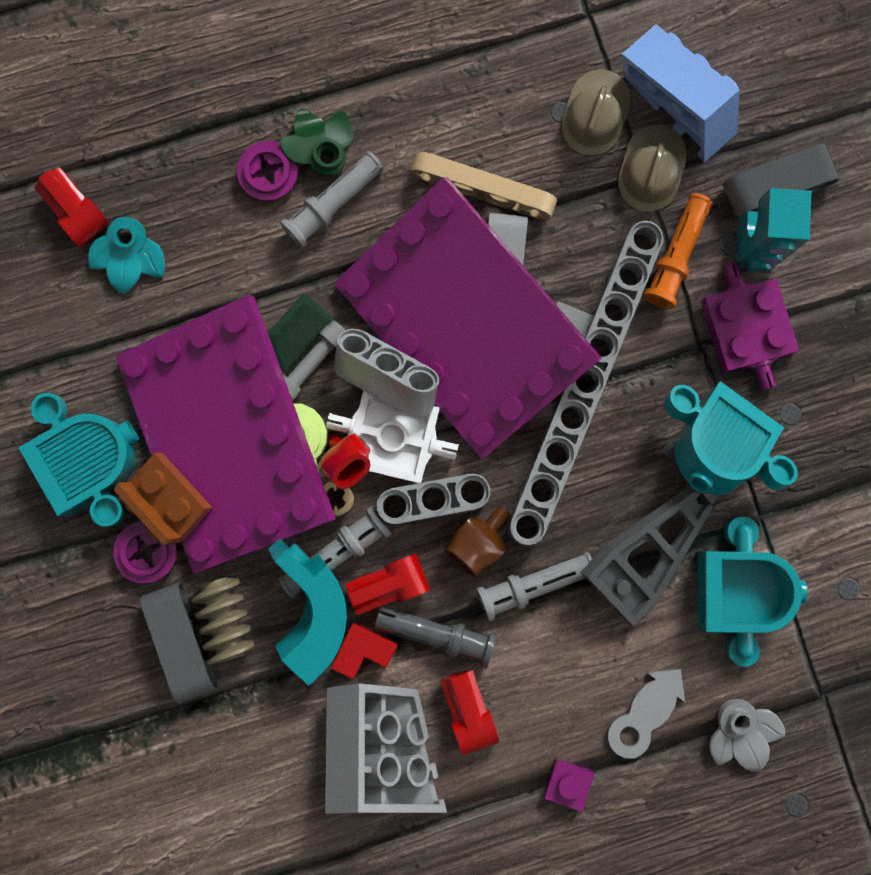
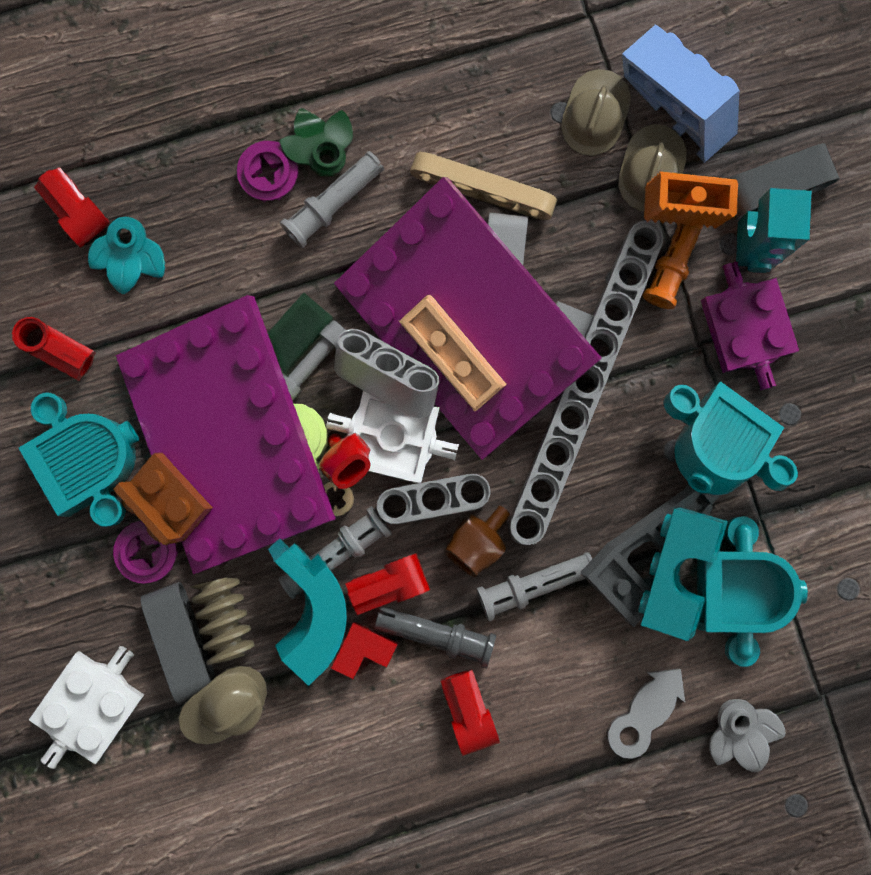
(55, 348): none -> red piece
(86, 707): none -> white plate
(224, 706): none -> dark tan piece
(378, 752): light grey wedge -> none
(452, 352): none -> light nougat tile
(568, 784): magenta plate -> none
(668, 604): none -> teal arch
(690, 199): none -> orange brick

